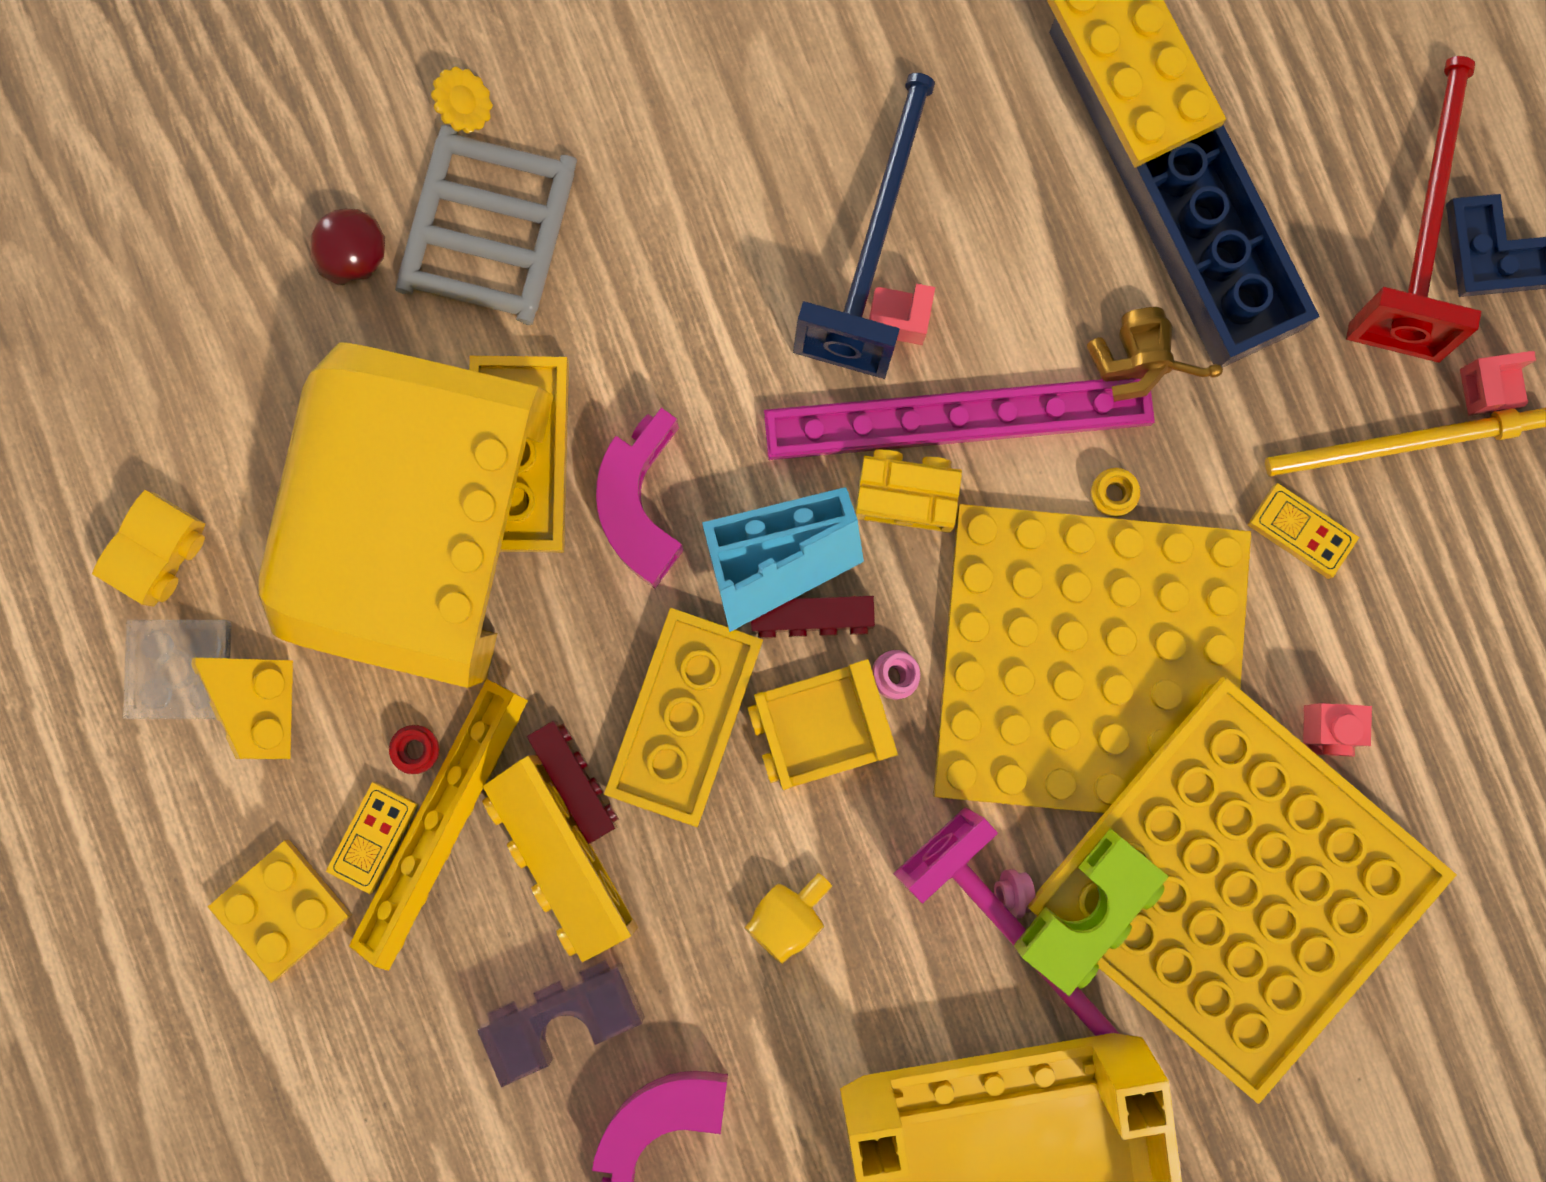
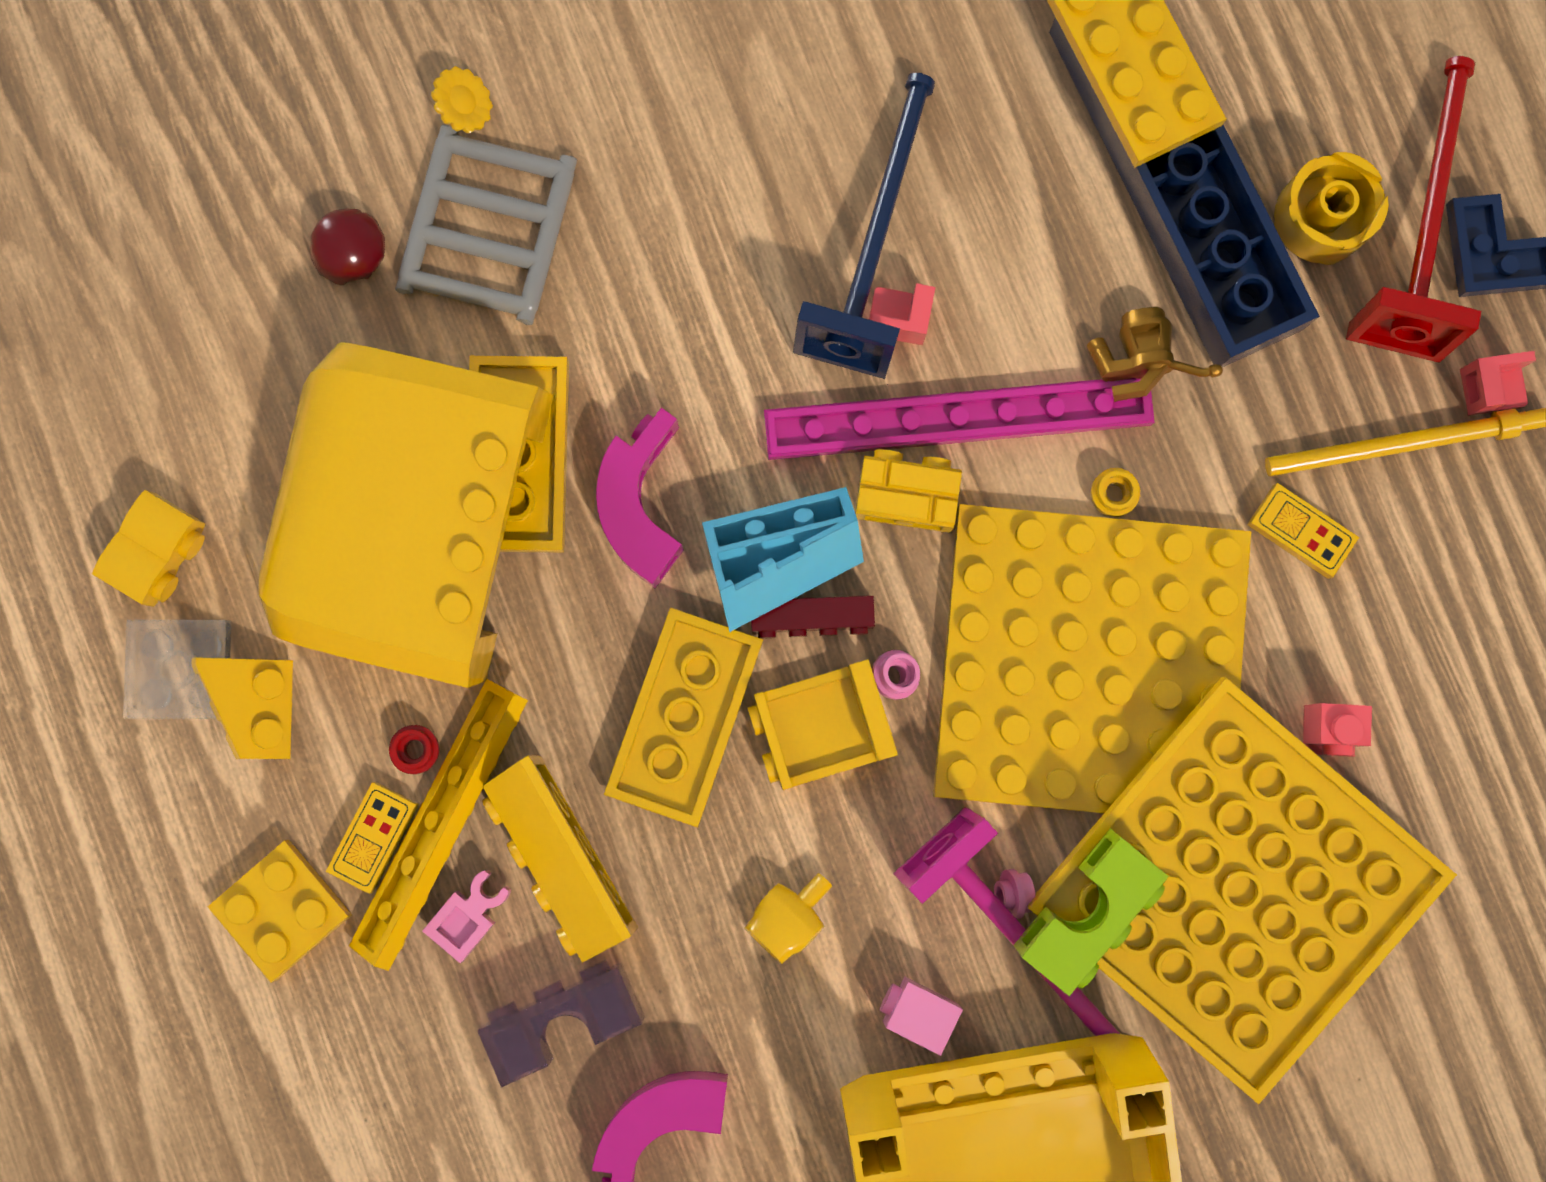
(463, 921): none -> bright pink plate
(572, 782): dark red piece -> none
(920, 1014): none -> bright pink brick
(1357, 204): none -> yellow brick

